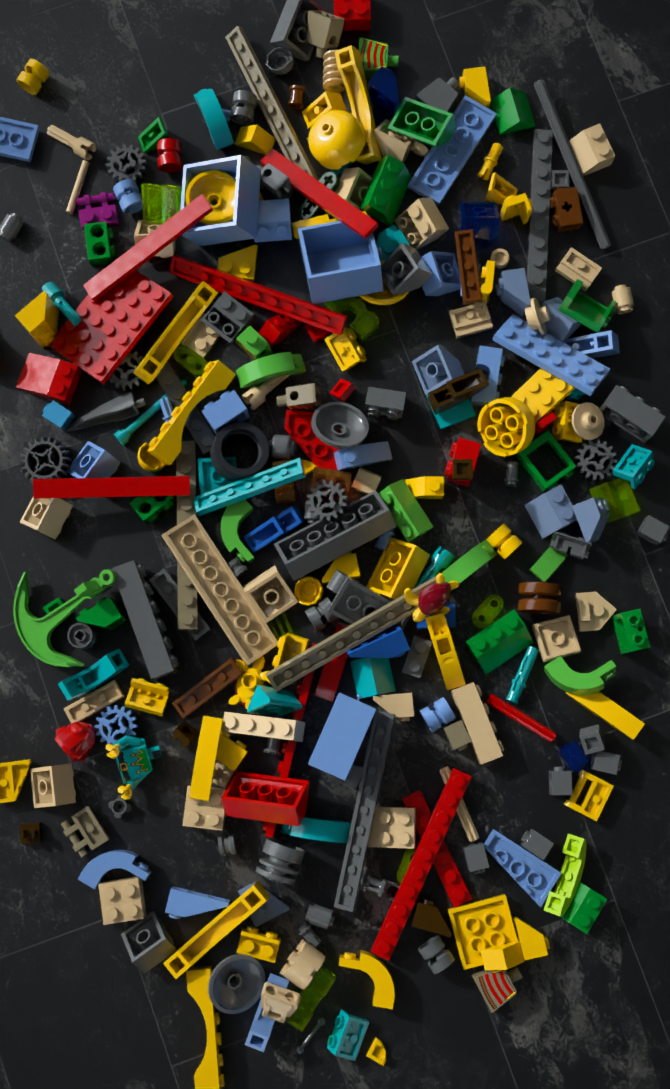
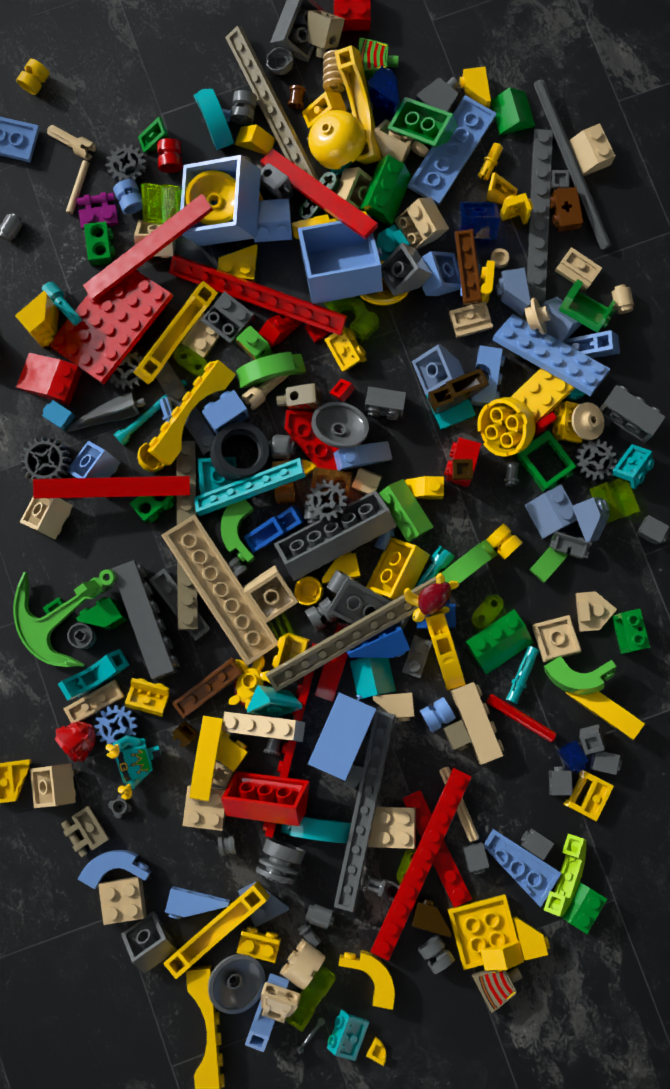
(30, 833): dark brown tile -> none
(539, 598): reddish brown wheel -> none

